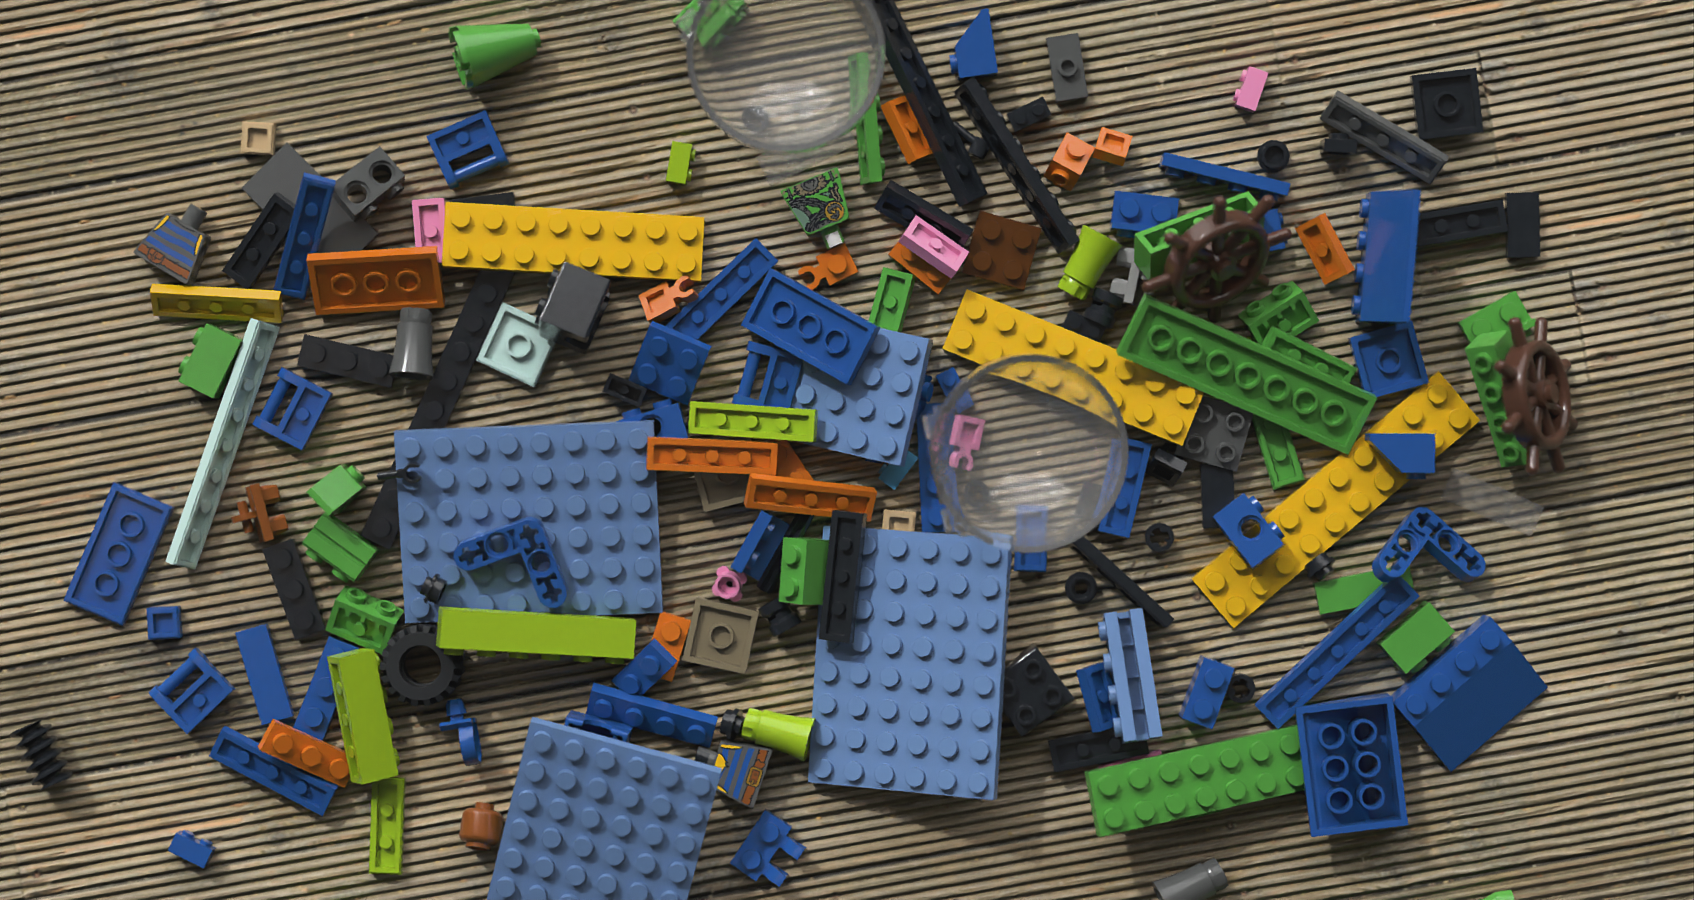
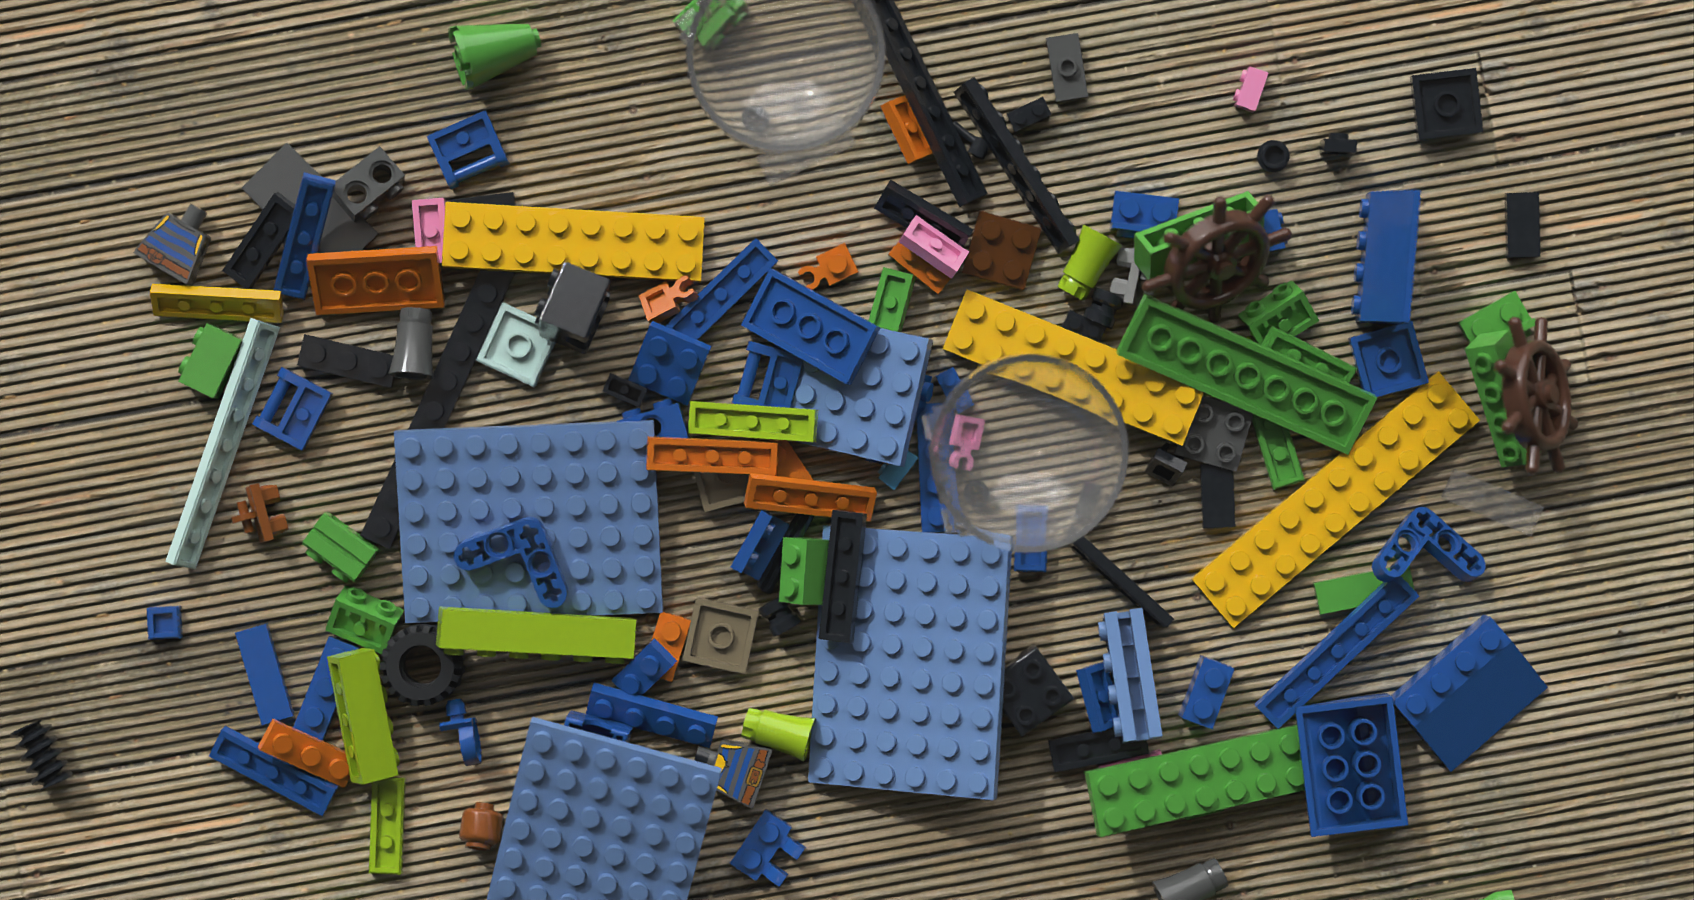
(118, 553): blue tile -> none
(192, 849): blue piece -> none
(199, 698): blue plate -> none
(258, 138): tan tile -> none
(294, 588): black plate -> none
(338, 489): bright green slope -> none
(400, 473): black hand -> none
(433, 589): black plate -> none
(679, 163): lime piece -> none
(721, 588): bright pink plate -> none
(732, 723): black plate -> none
(819, 206): torso -> none
(869, 137): bright green plate -> none
(898, 520): tan tile -> none
(975, 51): blue slope -> none
(1069, 162): orange bracket -> none
(1088, 595): black plate -> none
(1112, 146): orange plate -> none
(1121, 515): blue plate -> none
(1163, 528): black bush -> none
(1210, 174): blue plate -> none
(1249, 684): black bush -> none
(1255, 549): blue brick -> none
(1320, 567): black plate -> none
(1324, 248): orange plate -> none
(1384, 137): dark grey tile -> none
(1406, 452): blue slope -> none
(1416, 638): bright green brick -> none
(1461, 223): black plate -> none

